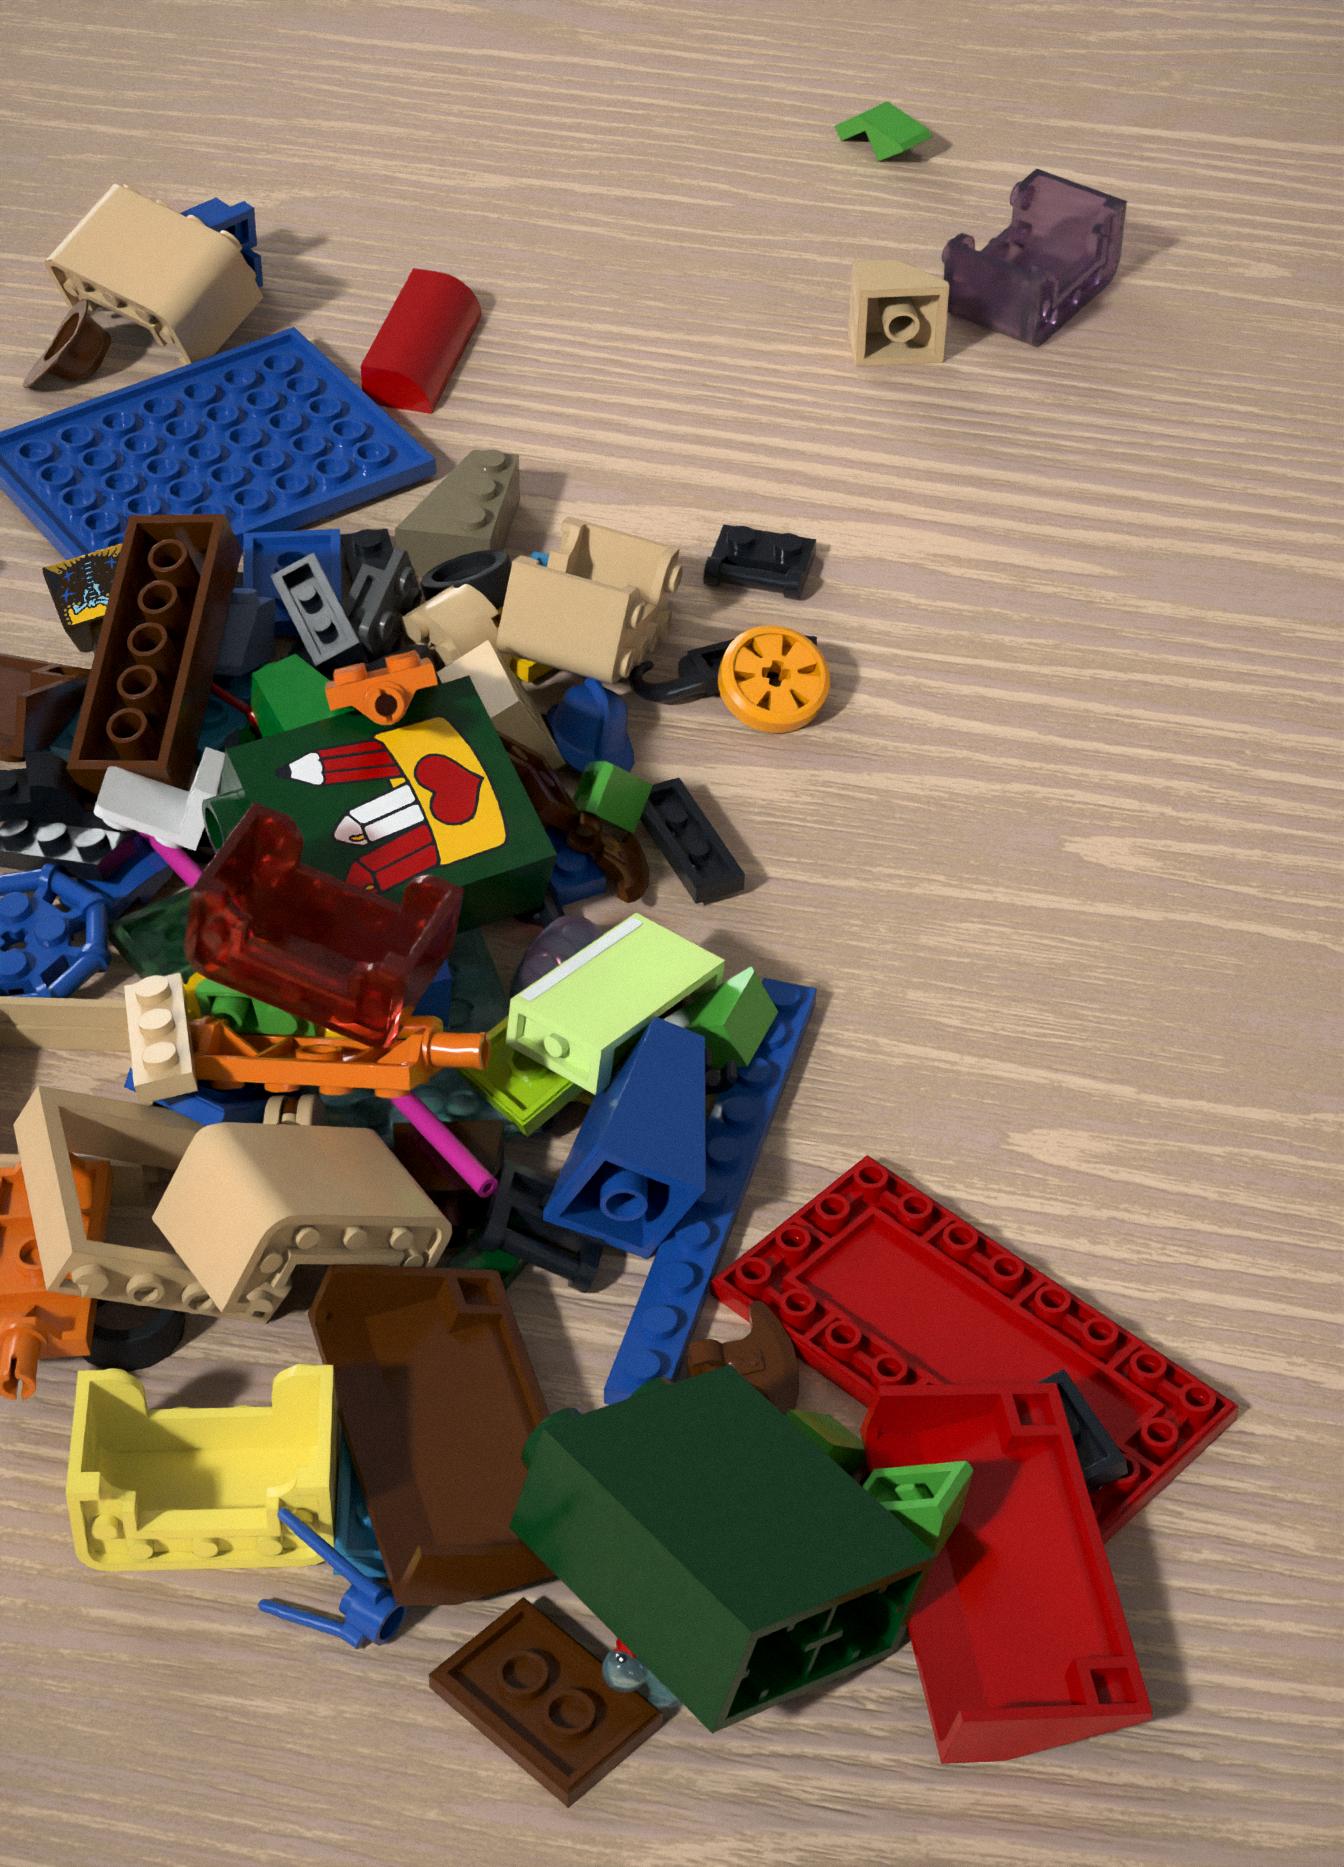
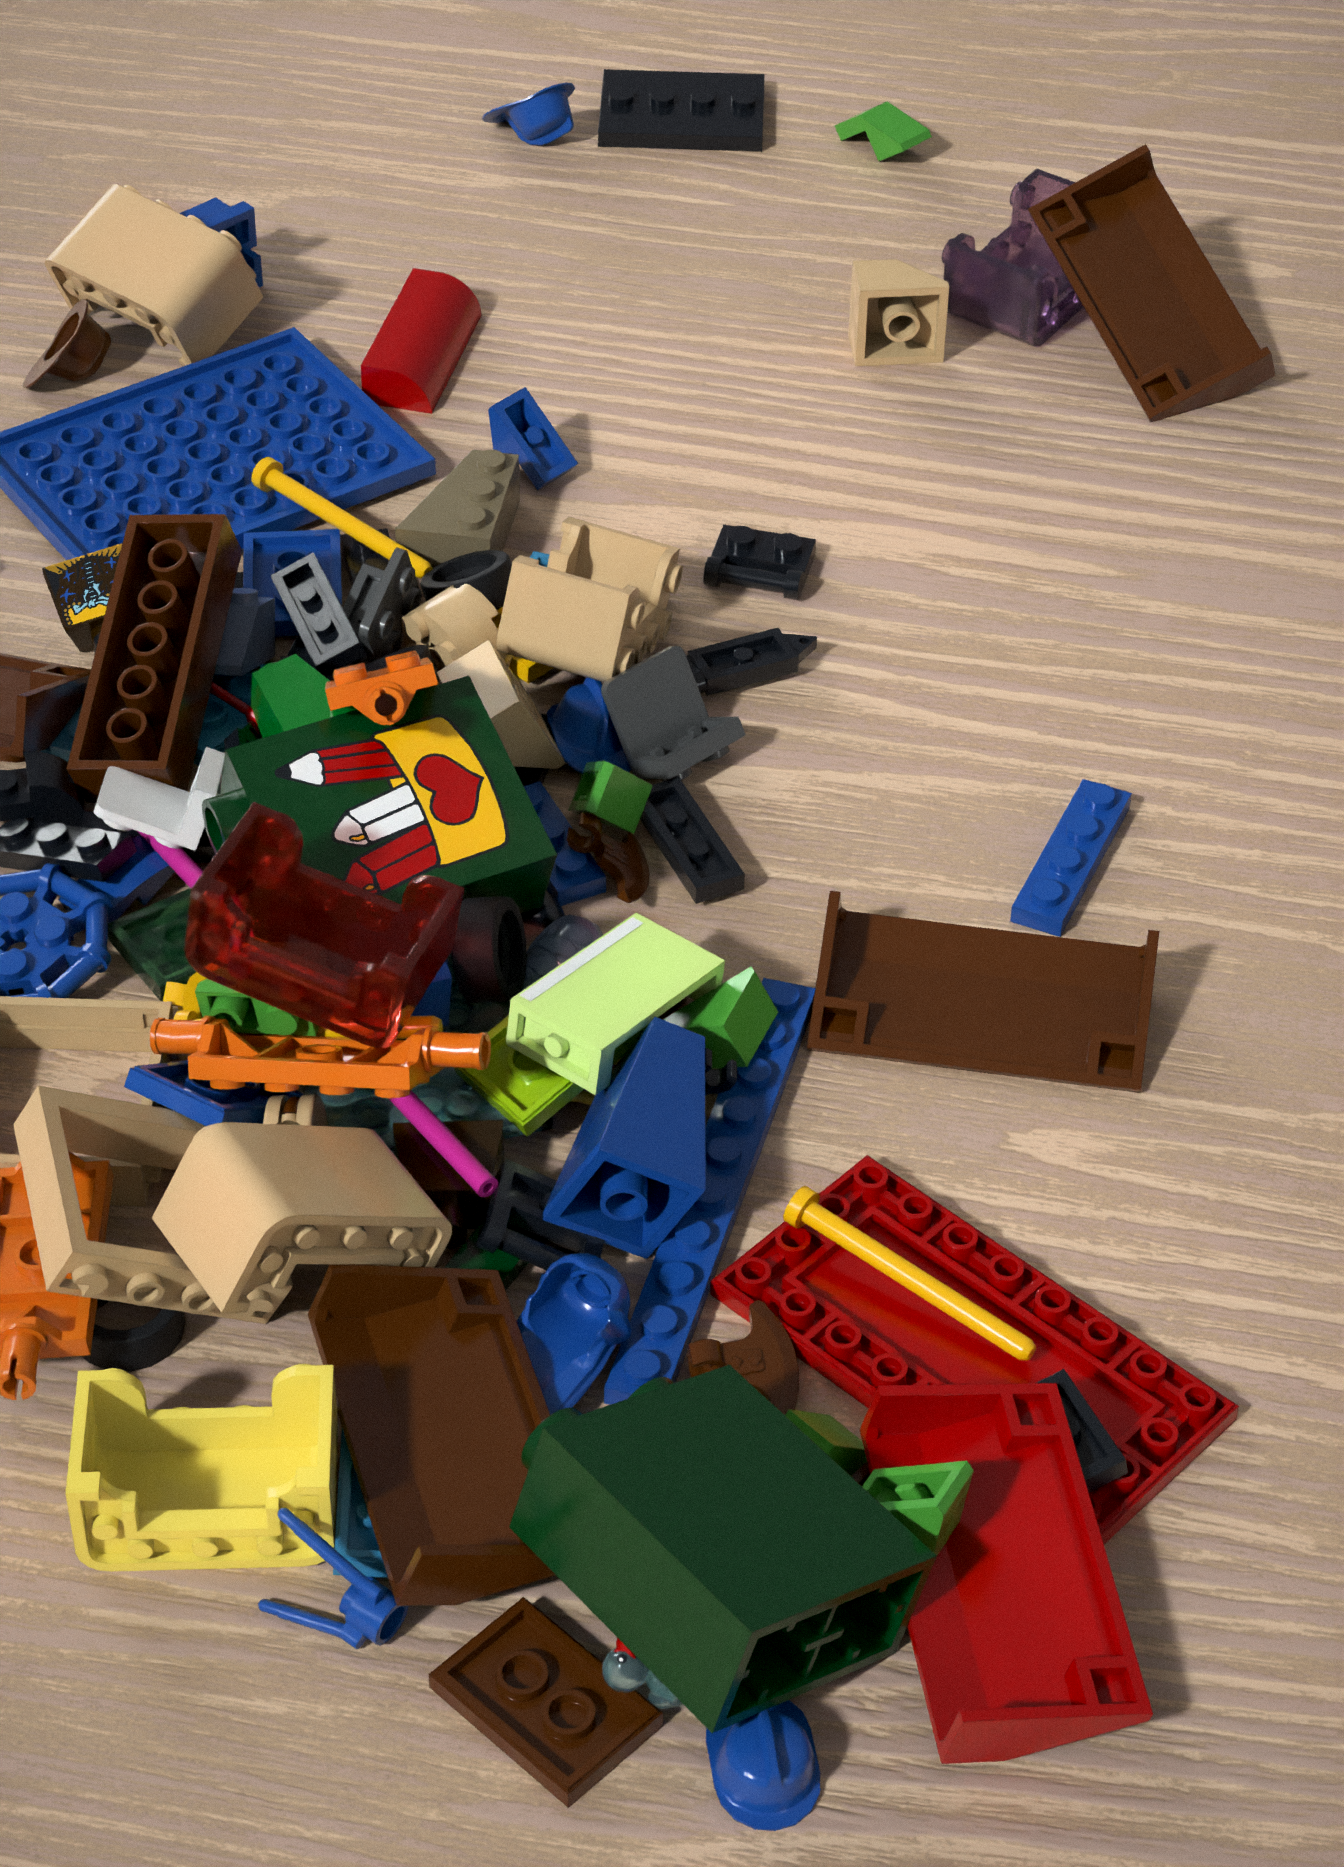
(160, 1038): tan plate -> none
(269, 475): none -> yellow bar
(489, 950): none -> black tyre
(524, 430): none -> blue slope
(538, 117): none -> blue piece
(542, 786): reddish brown plate -> none
(574, 1325): none -> blue hair
(665, 718): none -> dark grey bracket
(681, 110): none -> black plate
(748, 691): light orange wheel -> none
(766, 1768): none -> blue piece
(804, 1209): none -> yellow bar
(983, 999): none -> reddish brown slope
(1070, 858): none -> blue plate
(1150, 289): none -> reddish brown slope

